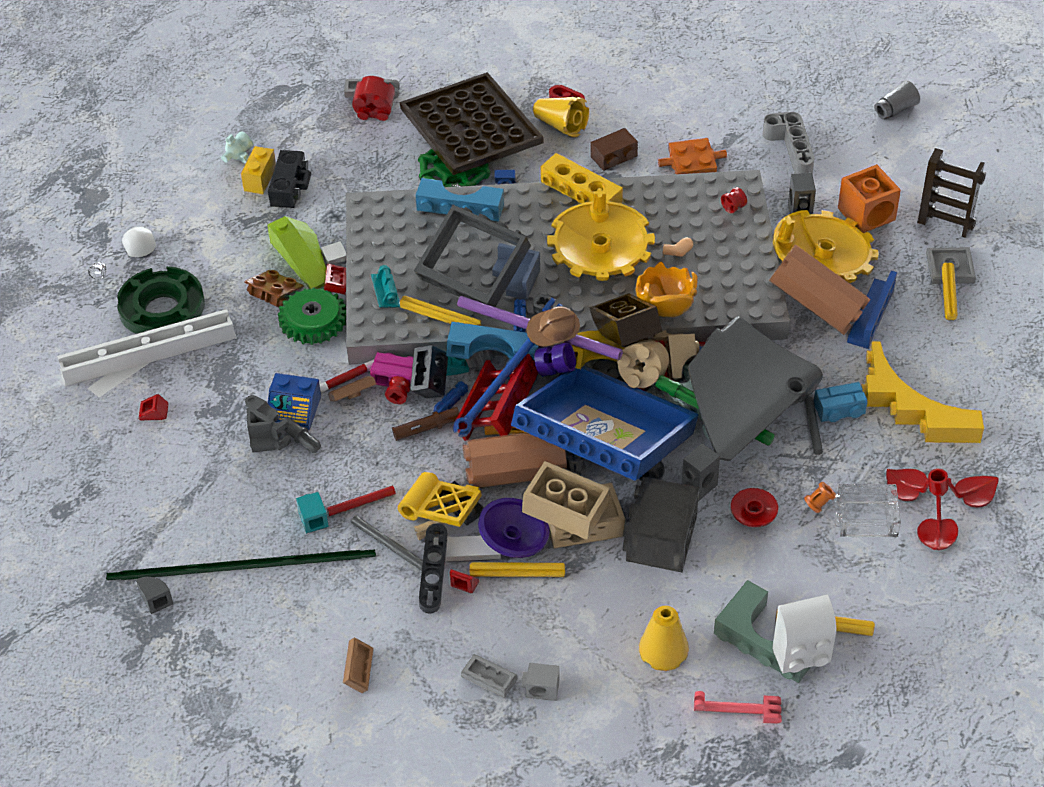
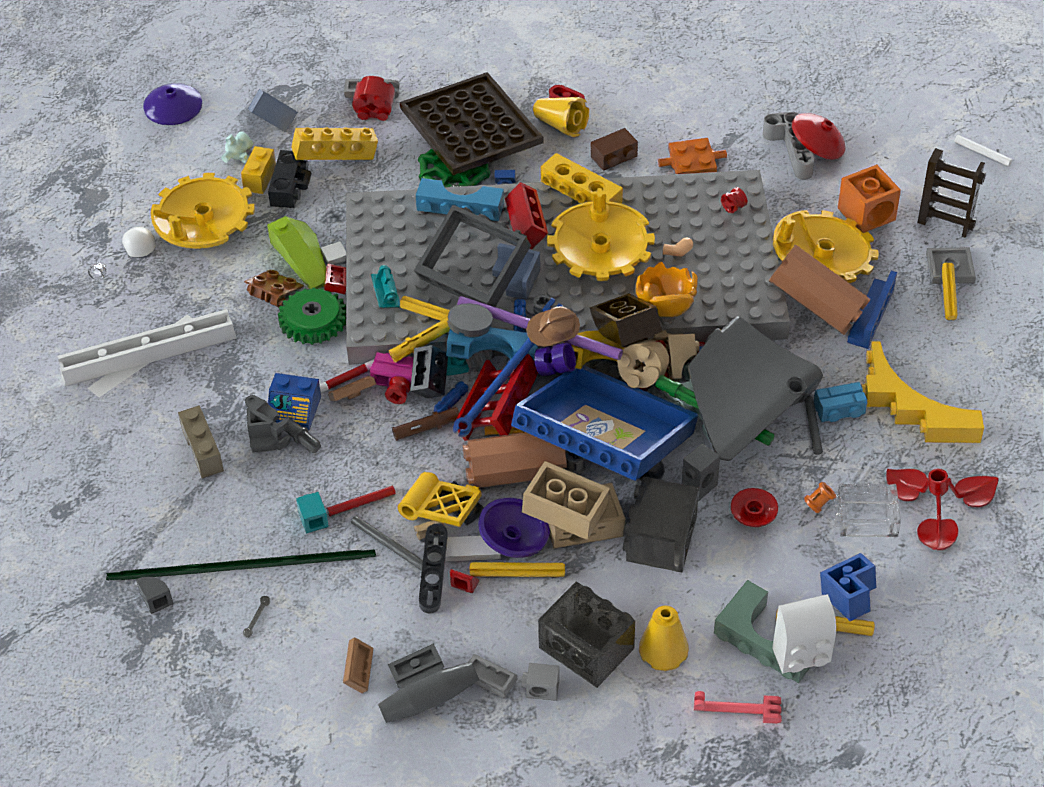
(150, 285): dark green piece -> none
(153, 408): red slope -> none
(172, 104): none -> dark purple dish
(201, 211): none -> yellow piece
(201, 441): none -> dark tan arch
(265, 601): none -> clear smoke hinge
(272, 110): none -> sand blue panel
(334, 143): none -> yellow brick
(419, 340): none -> yellow pin
(424, 683): none -> dark grey plate
(470, 319): none -> dark grey tile
(526, 213): none -> red brick
(586, 634): none -> clear smoke container
(801, 193): dark grey brick -> none
(819, 135): none -> red dish
(850, 585): none -> blue brick
(897, 100): flat silver plant -> none
(983, 150): none -> white bar

